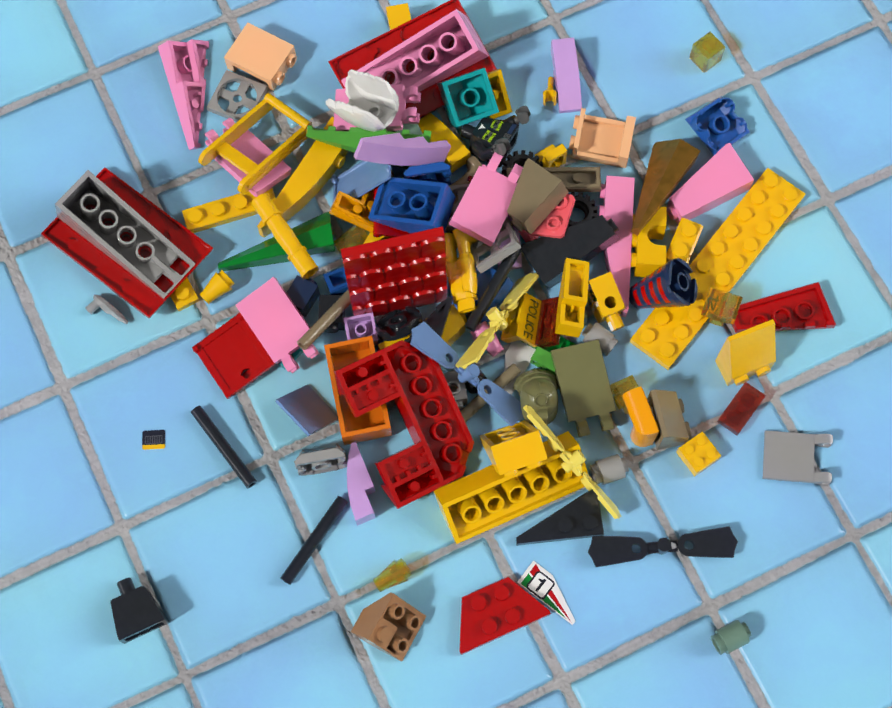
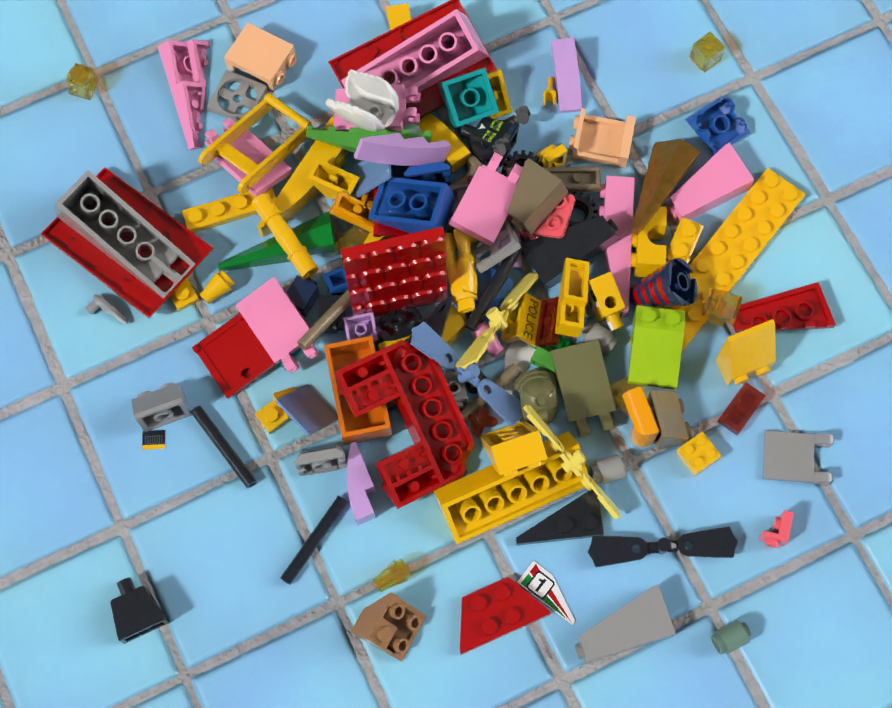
(78, 79): none -> clear yellow brick
(160, 406): none -> light grey slope
(272, 414): none -> yellow slope
(331, 179): none -> yellow slope
(480, 420): none -> clear red piece
(628, 628): none -> light grey slope
(656, 347): none -> lime slope
(782, 528): none -> coral bracket

